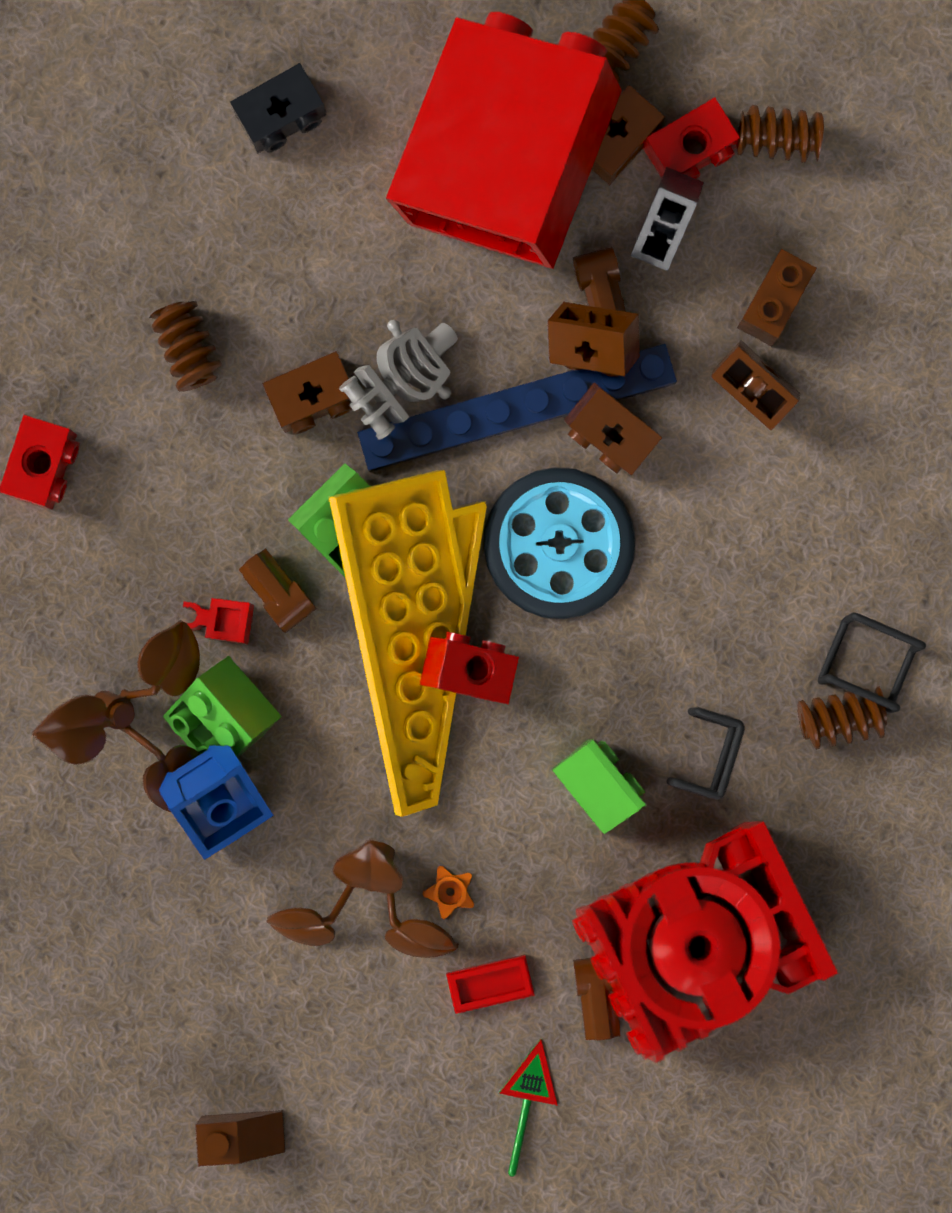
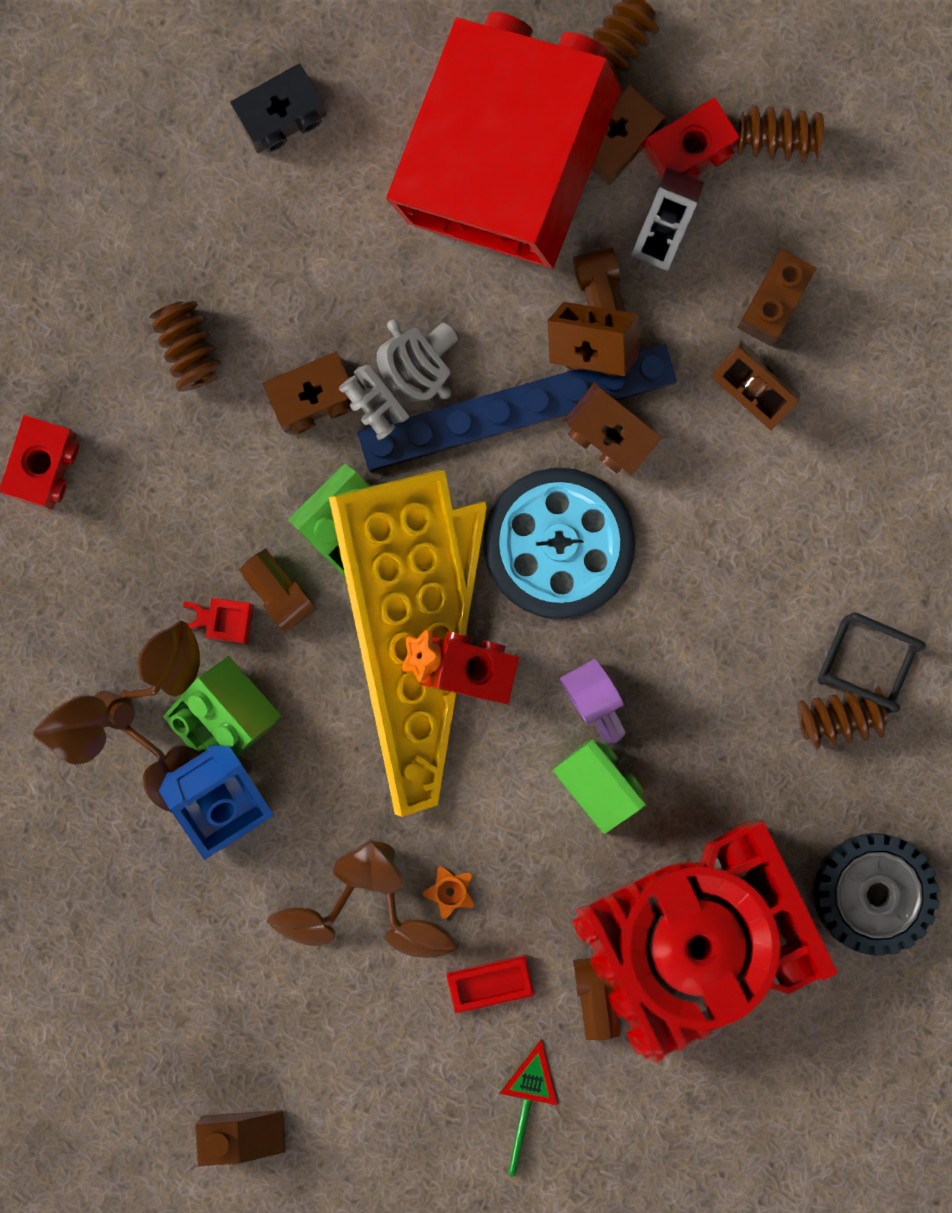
(422, 656): none -> orange plate
(595, 699): none -> medium lavender beam
(727, 757): black piece -> none
(907, 901): none -> wheel

